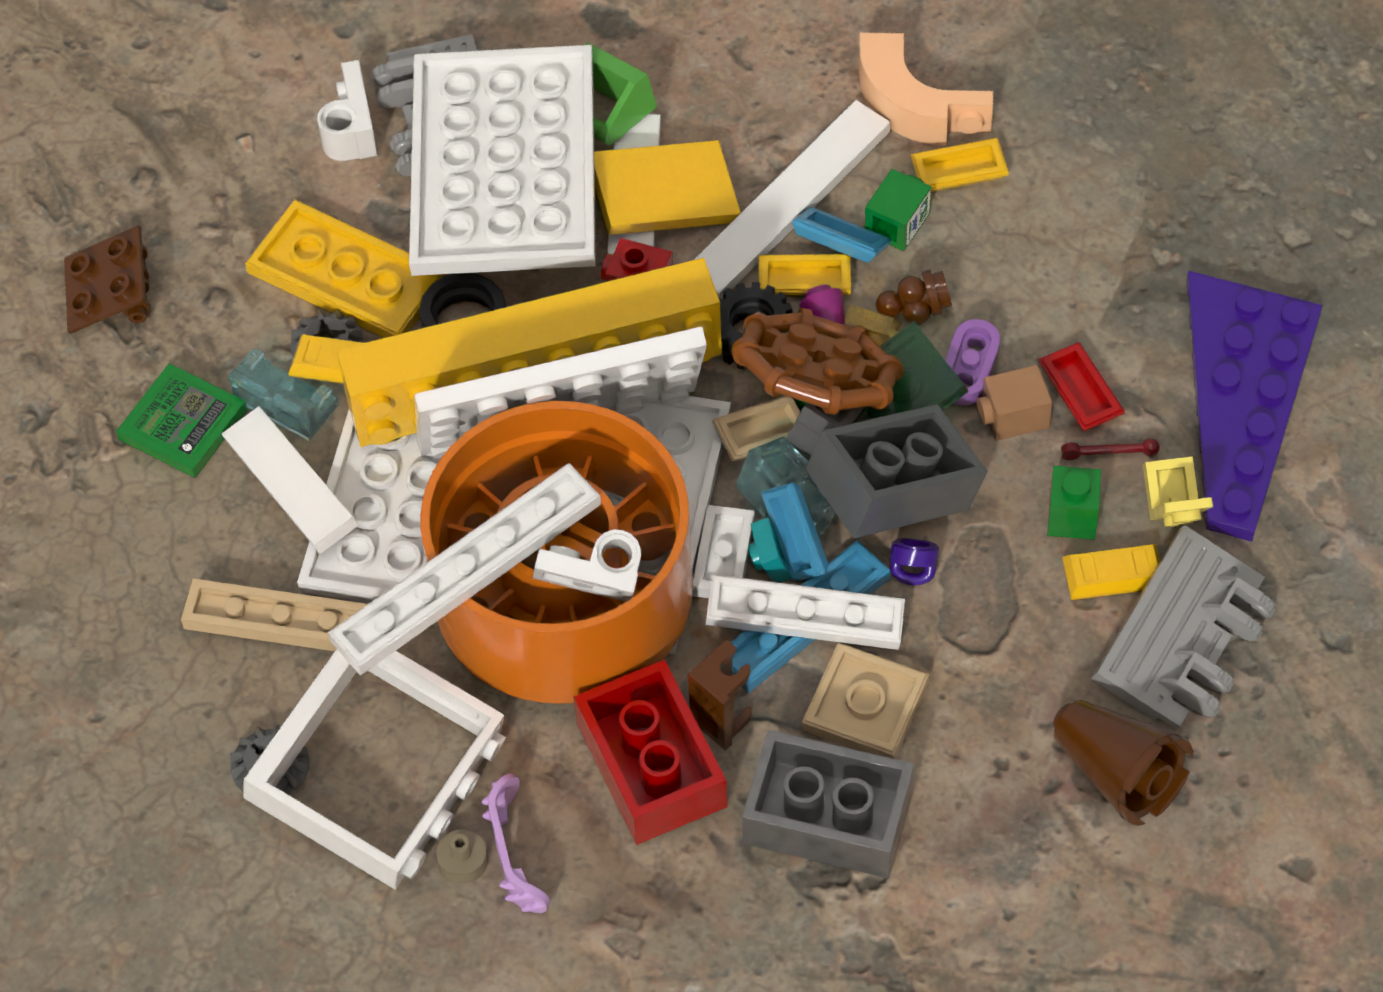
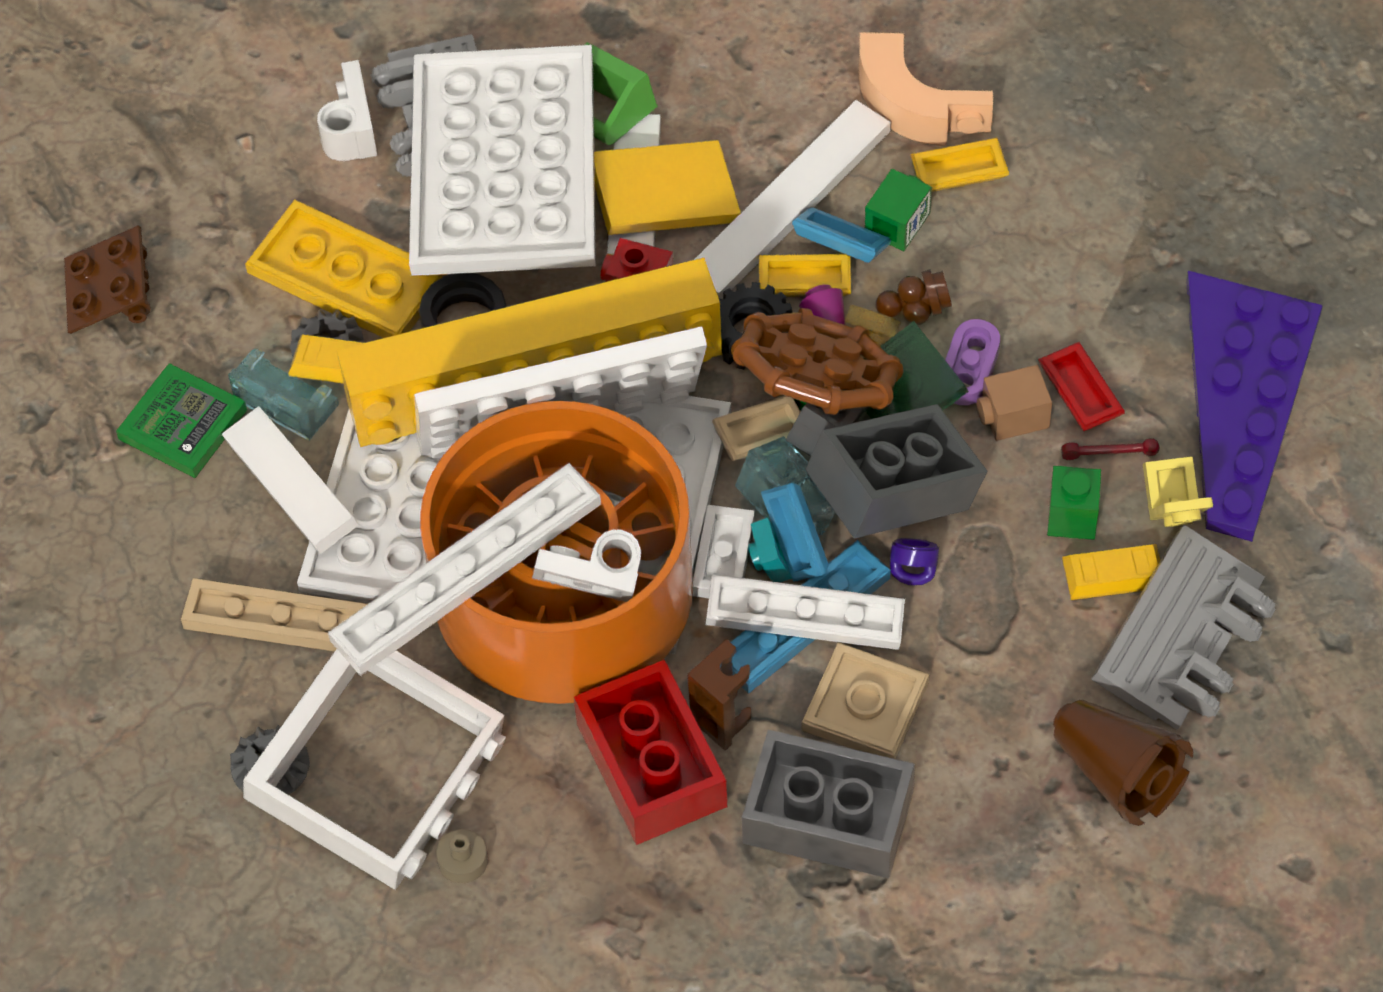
(519, 890): lavender piece -> none

